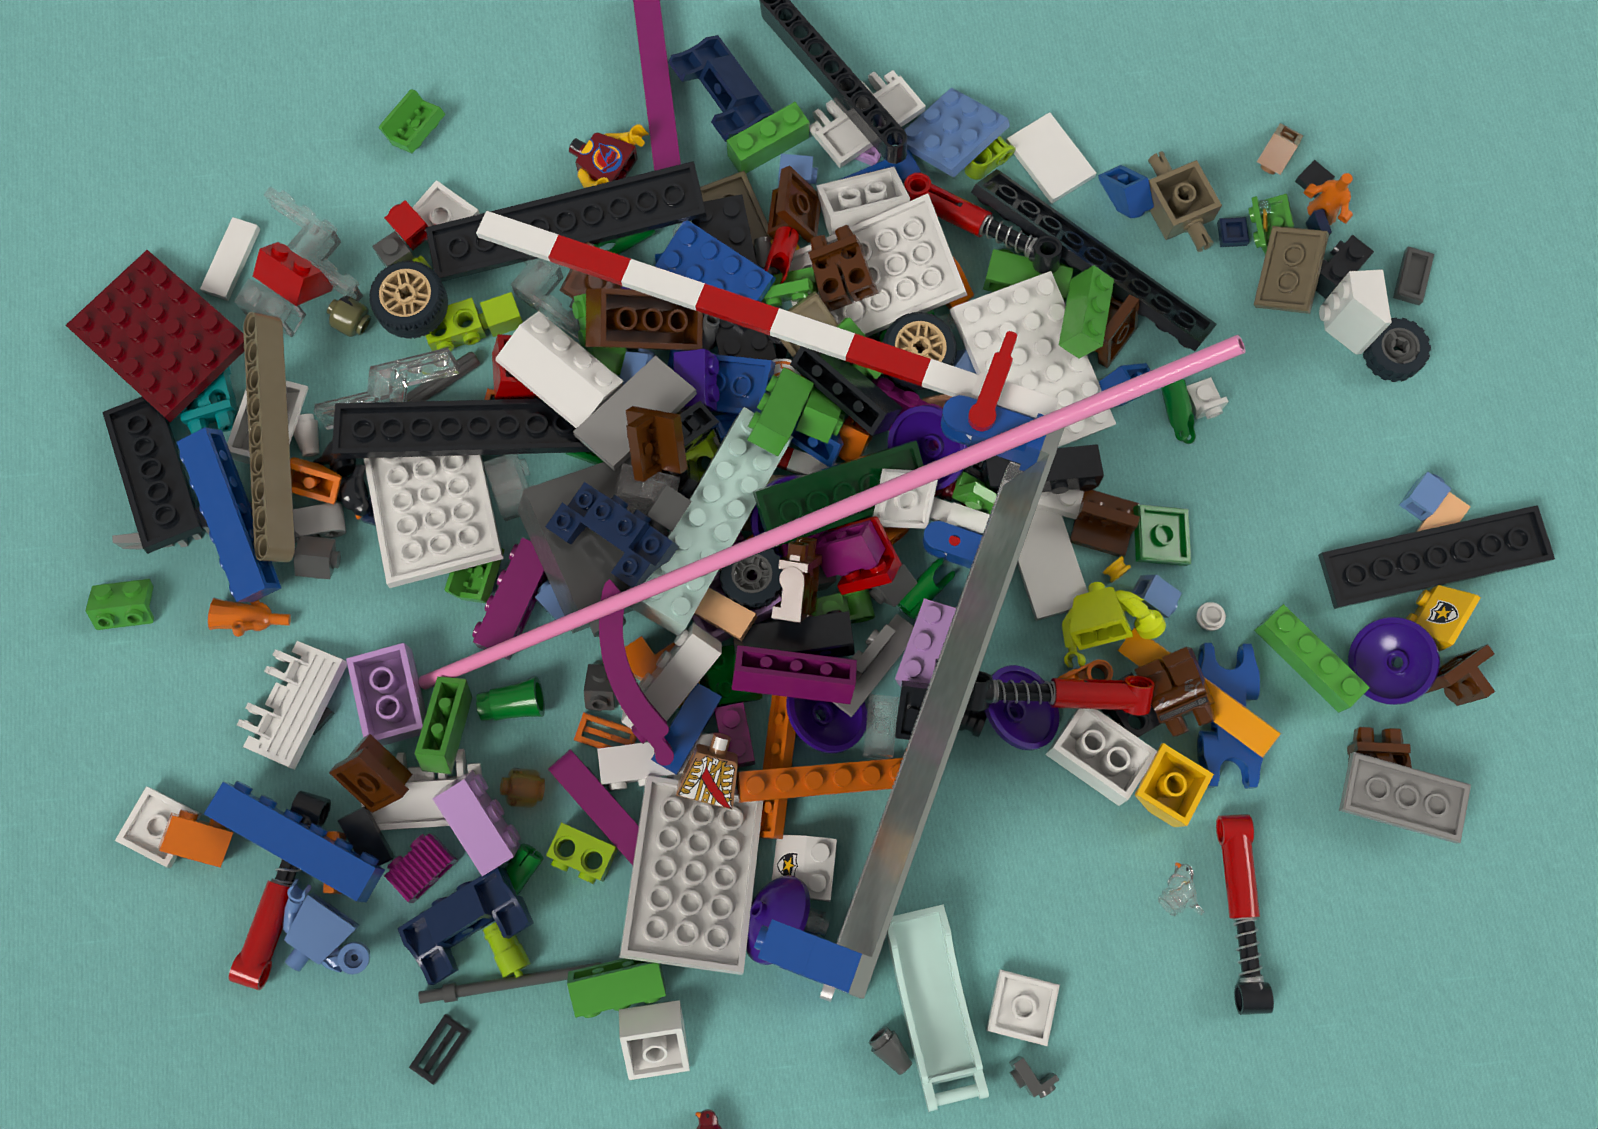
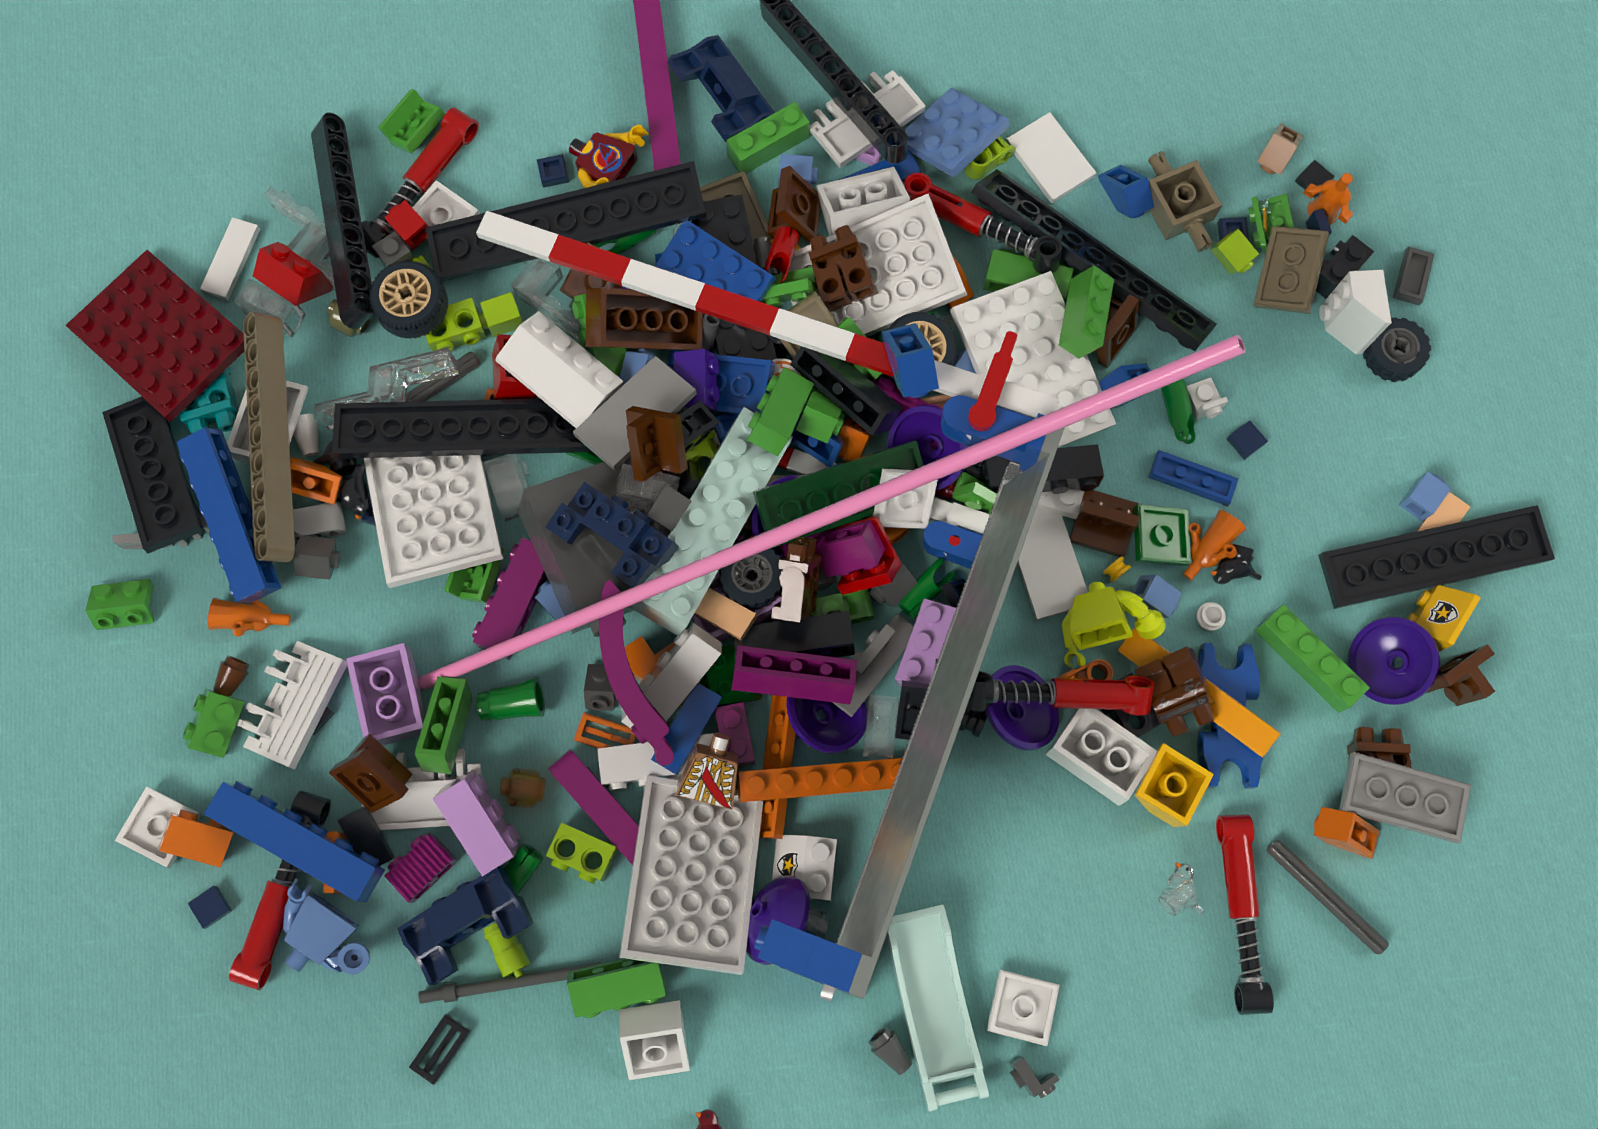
(209, 907): none -> dark blue tile
(212, 723): none -> bright green bracket
(230, 675): none -> reddish brown cone
(342, 220): none -> black beam
(455, 131): none -> red piece
(552, 171): none -> dark blue tile
(911, 360): none -> blue slope
(953, 591): none -> black tile
(1193, 478): none -> blue tile
(1214, 544): none -> orange piece
(1235, 252): none -> lime brick
(1235, 567): none -> black animal
(1247, 440): none -> dark blue tile
(1327, 897): none -> dark grey axle
(1346, 831): none -> orange slope

